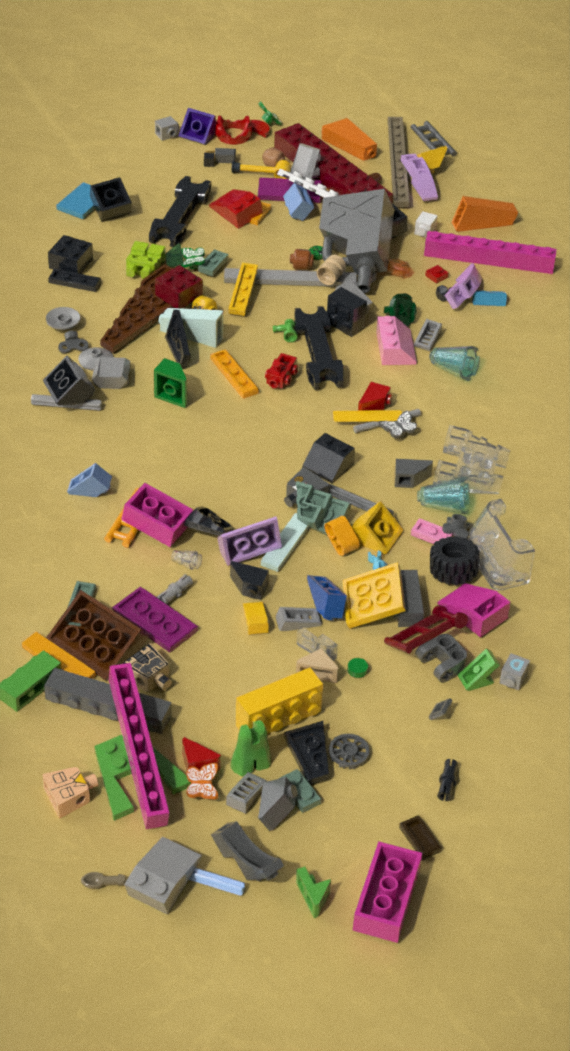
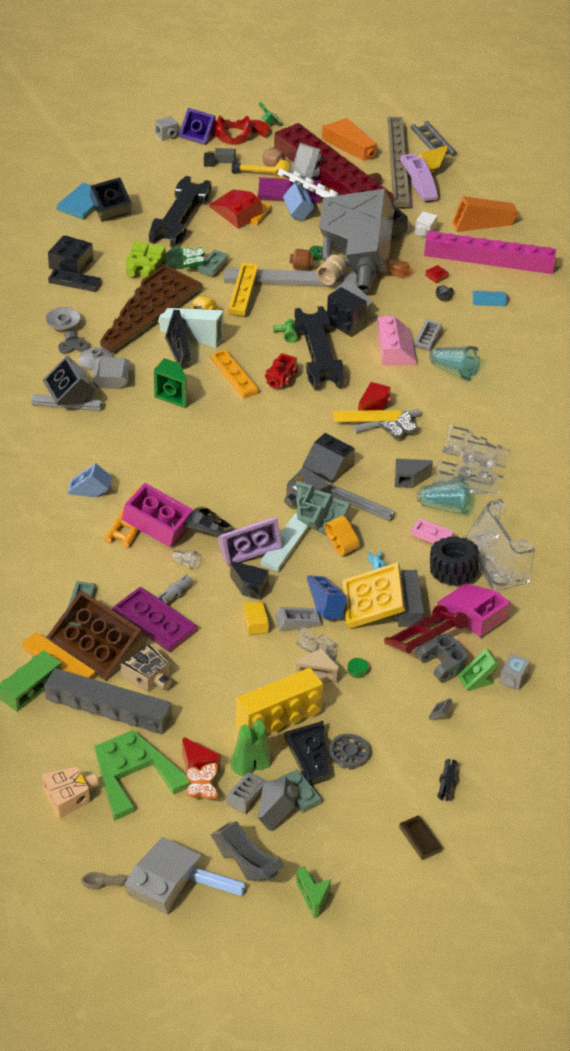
(138, 746): dark pink brick -> none
(178, 287): dark red brick -> none
(377, 529): yellow slope -> none
(387, 892): dark pink brick -> none
(402, 308): dark green tile -> none
(457, 525): dark grey animal -> none
(465, 287): lavender slope -> none

